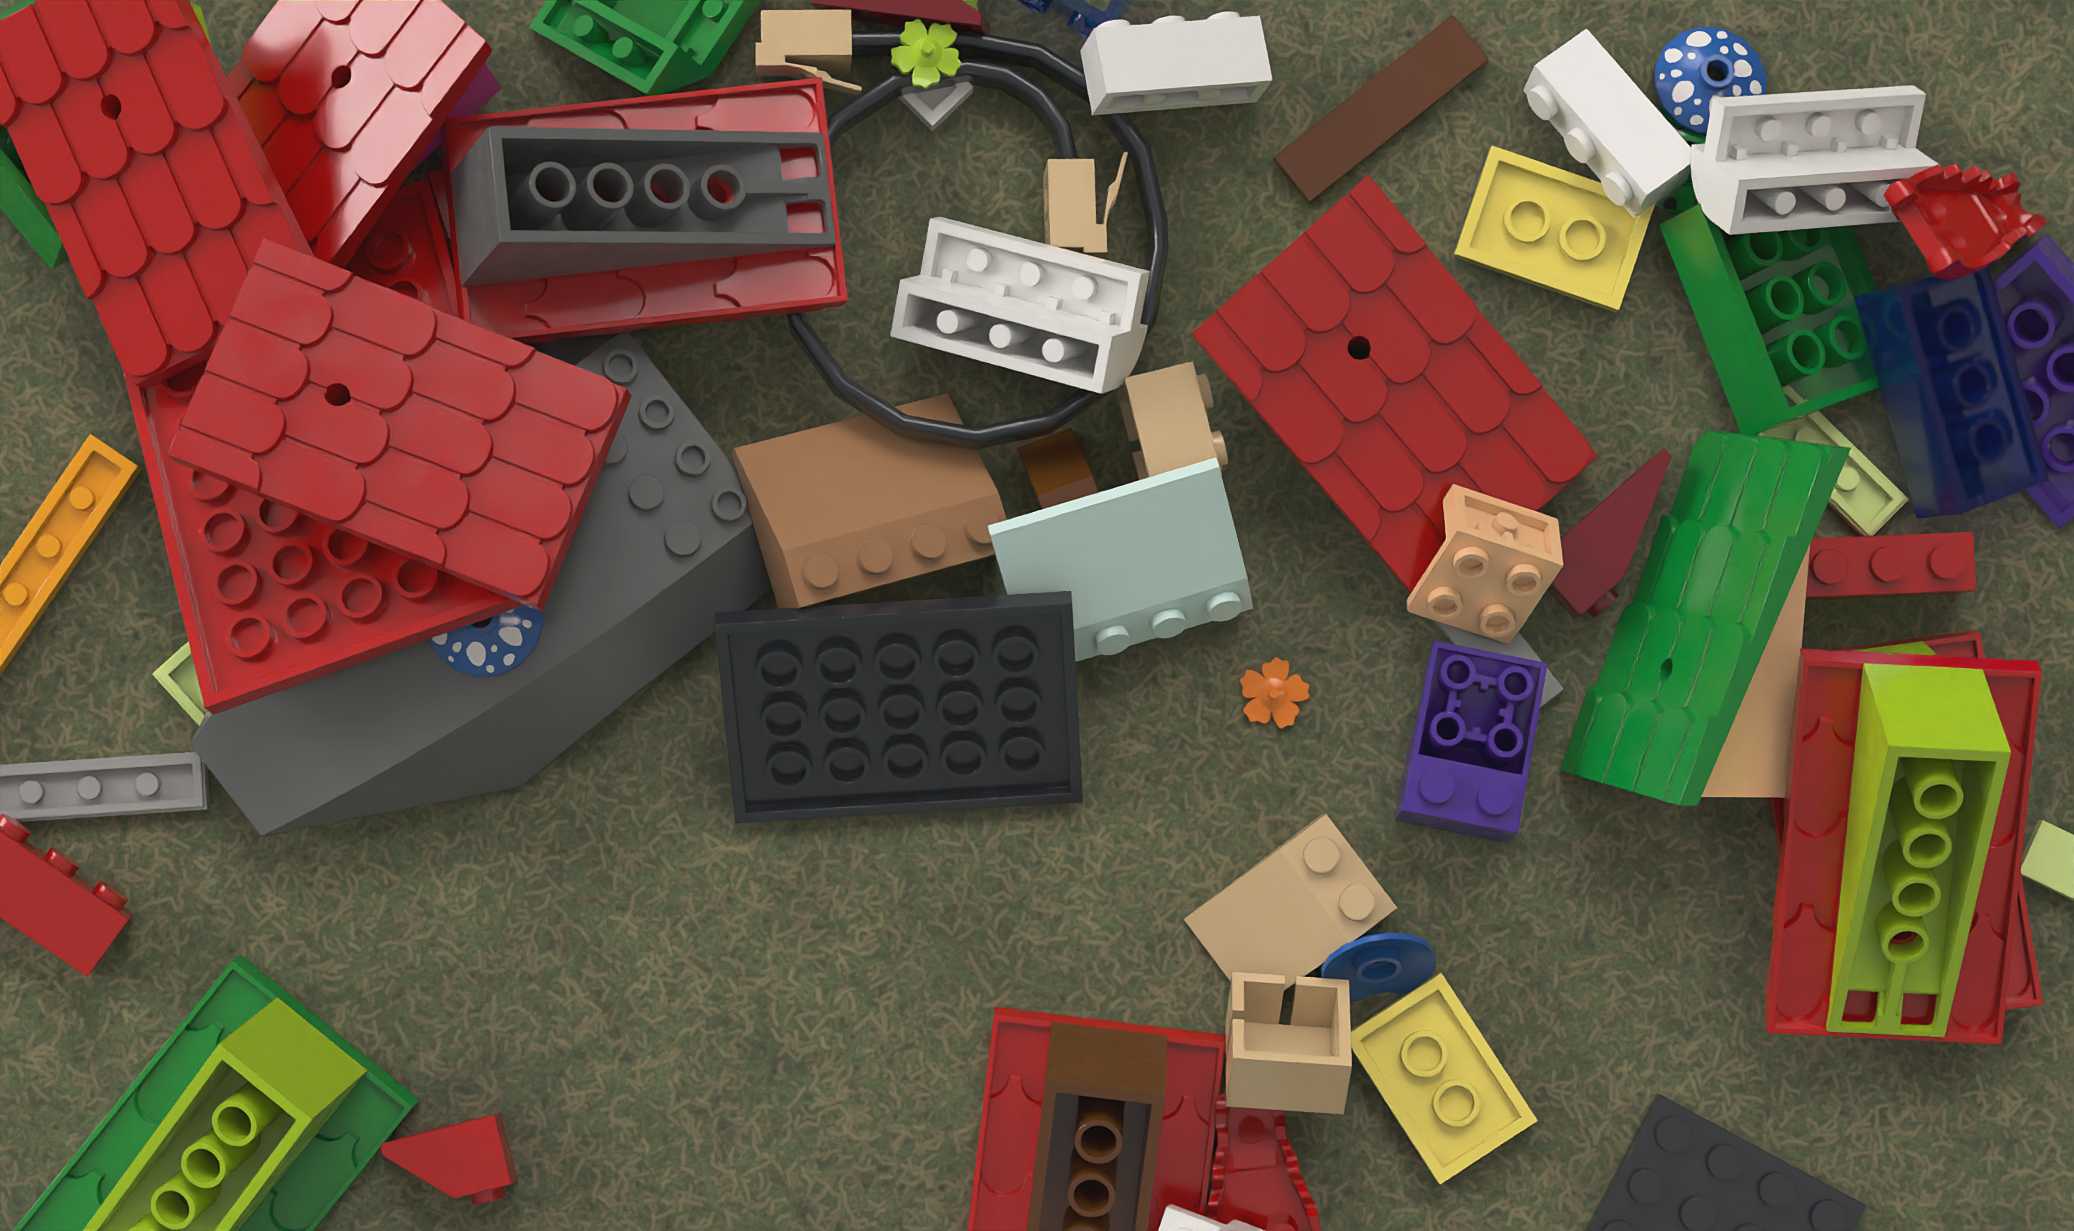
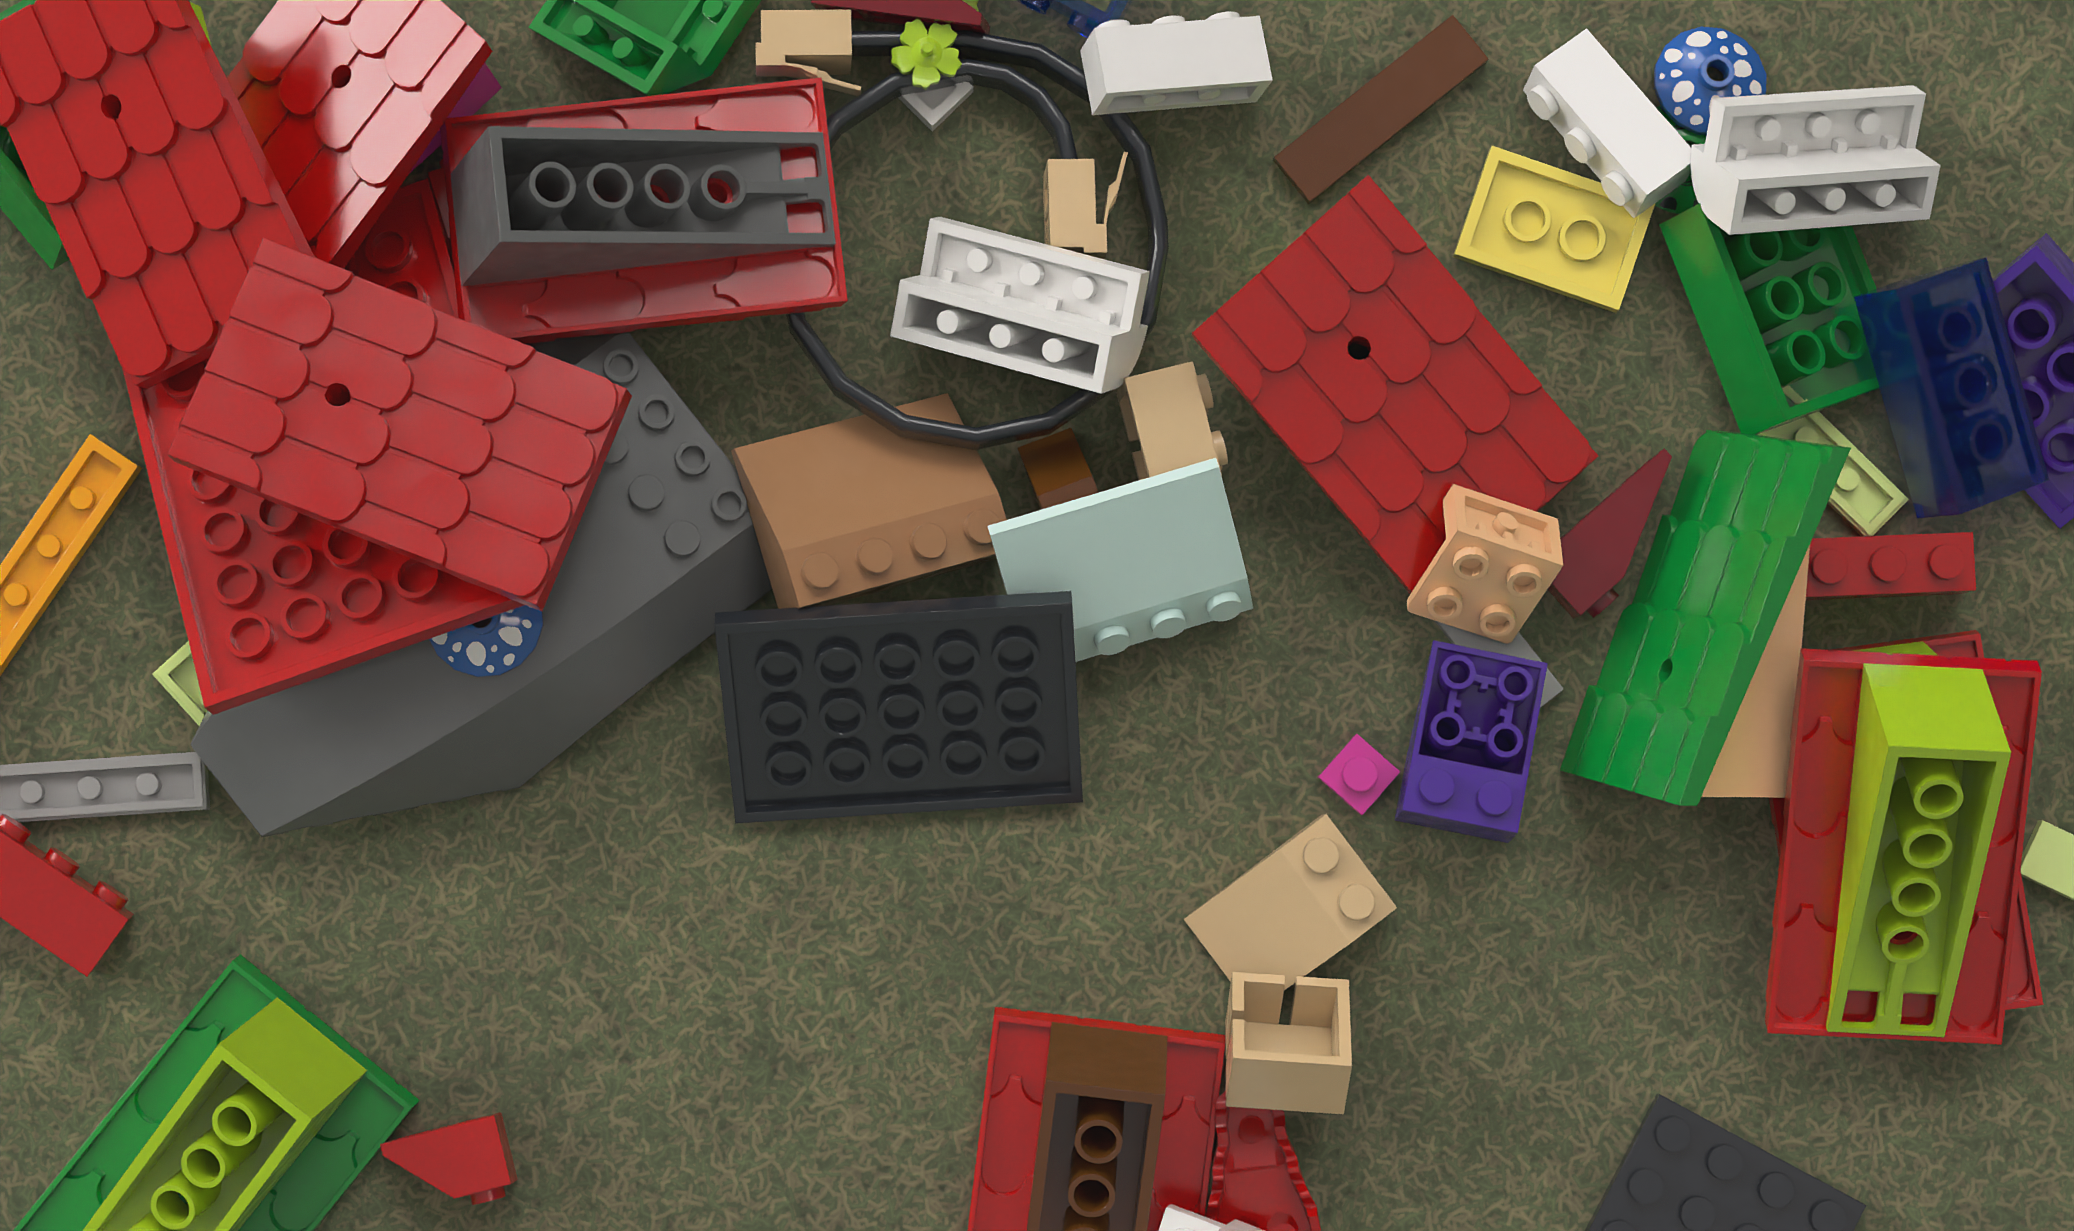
(1273, 693): orange plant -> none
(1358, 774): none -> dark pink plate
(1381, 964): blue dish -> none
(1440, 1078): light yellow plate -> none
(1961, 217): red animal -> none

